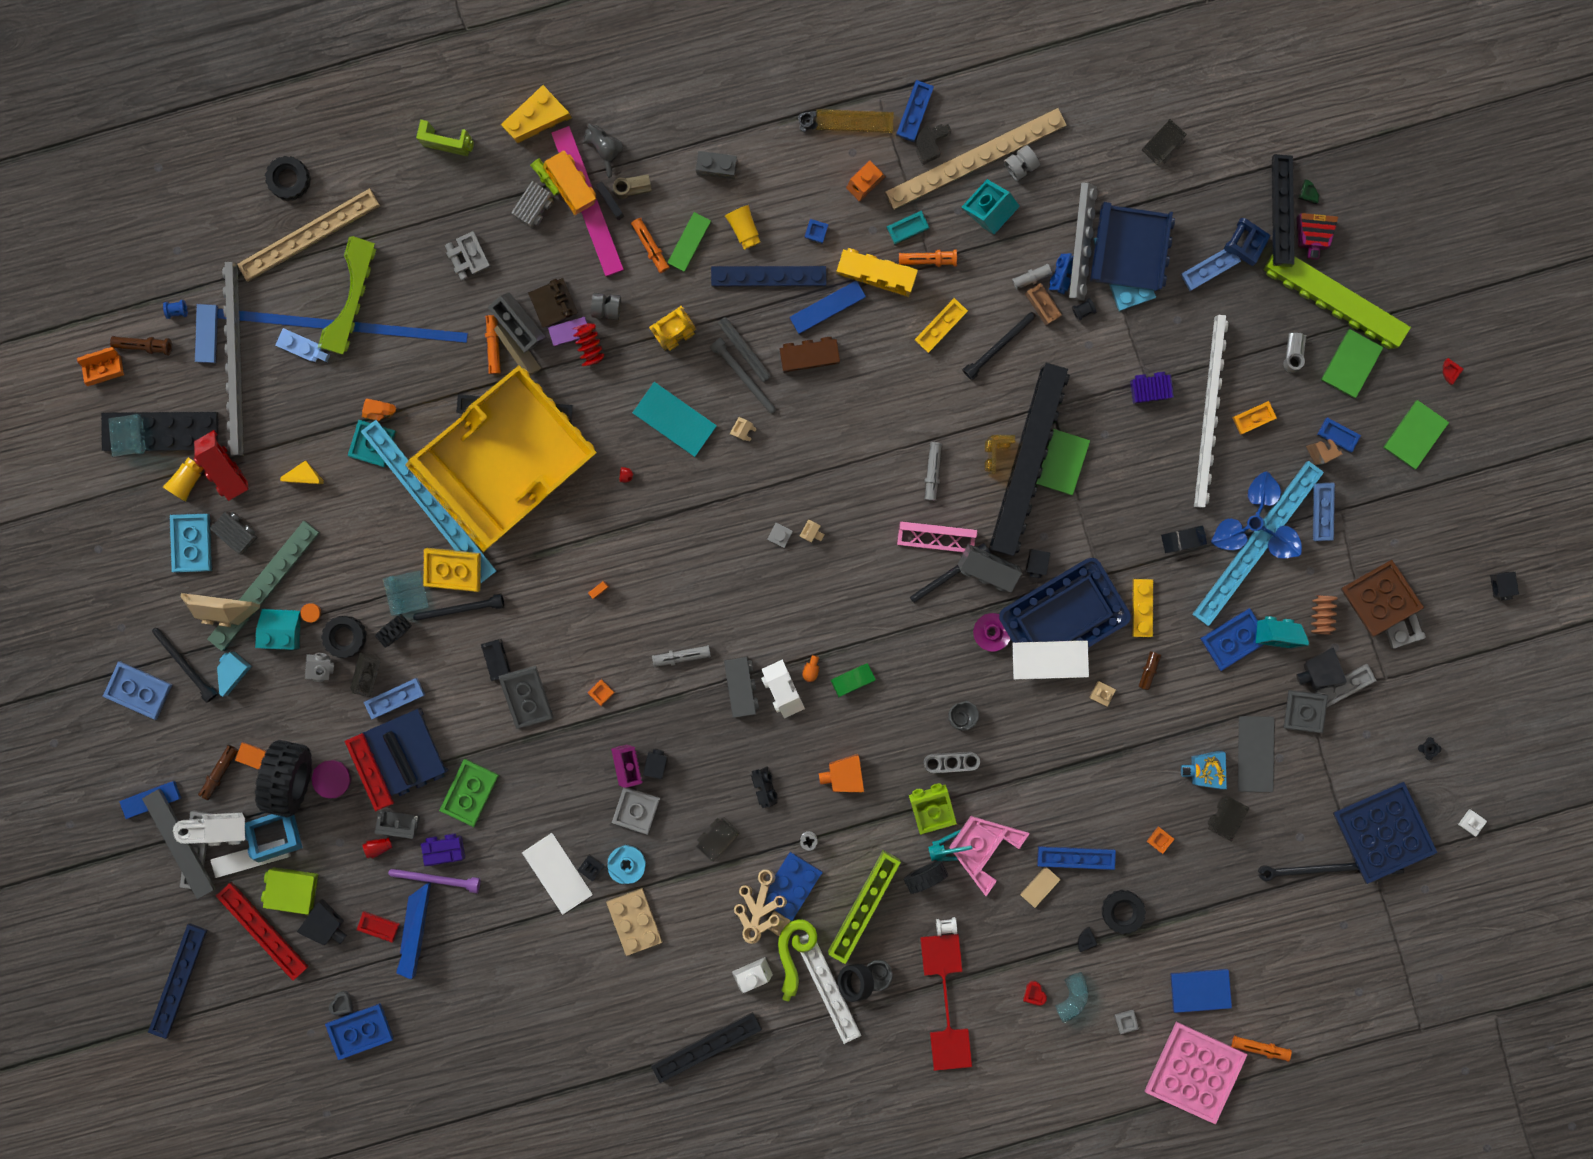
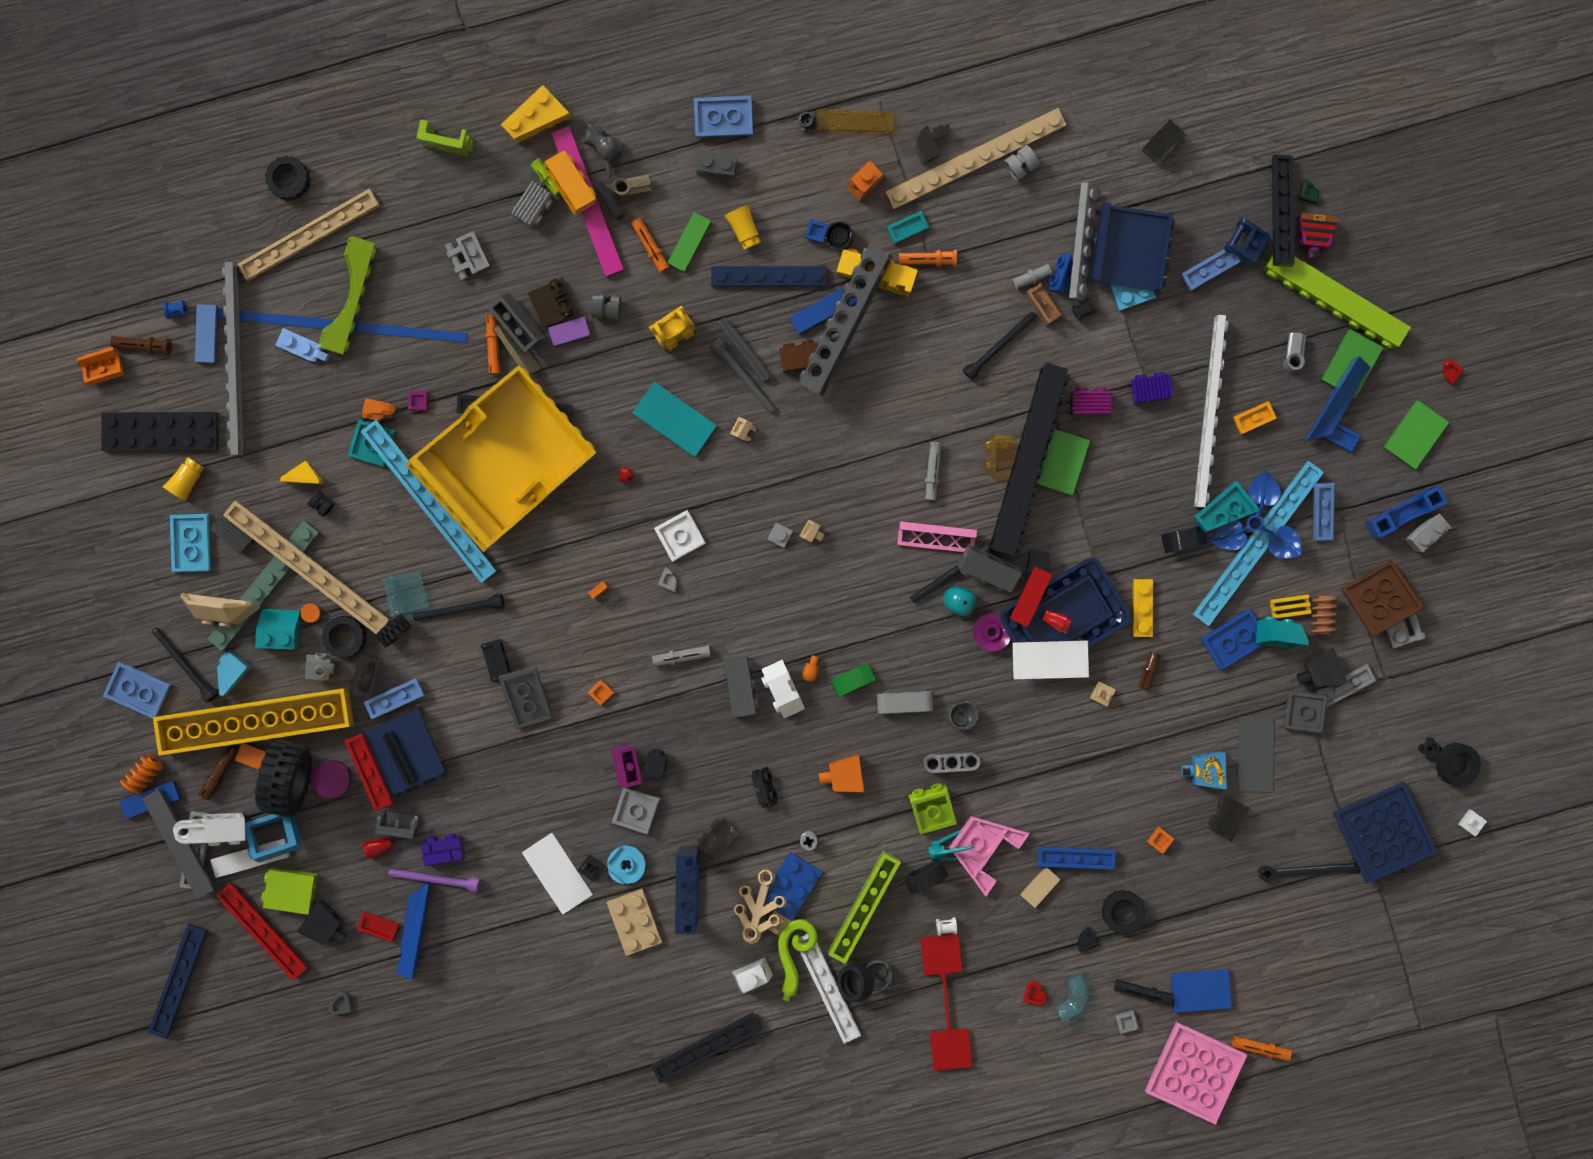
(126, 435): clear light blue hinge -> none
(143, 775): none -> orange piece
(219, 466): red wedge -> none
(253, 721): none -> yellow brick
(306, 567): none -> tan plate
(321, 504): none -> black wheel
(359, 1031): blue plate -> none
(418, 400): none -> magenta tile
(452, 569): yellow tile -> none
(469, 792): bright green tile -> none
(589, 344): red piece -> none
(668, 580): none -> light grey tile
(680, 535): none -> white tile
(687, 890): none -> dark blue window
(723, 116): none -> medium blue plate
(839, 236): none -> black hair
(855, 315): none -> dark grey brick
(905, 702): none -> light grey beam
(915, 110): blue plate -> none
(941, 325): yellow plate -> none
(954, 600): none -> teal helmet
(991, 206): teal slope -> none
(1031, 596): none -> red tile
(1058, 621): none -> red cone
(1091, 402): none -> magenta brick
(1151, 994): none -> black pin
(1225, 508): none -> teal wing
(1306, 604): none -> yellow tile
(1320, 453): medium nougat hinge -> none
(1339, 399): none -> blue wedge
(1407, 510): none -> blue arch
(1427, 533): none -> light grey brick
(1471, 769): none -> black tyre
(1504, 585): black brick -> none

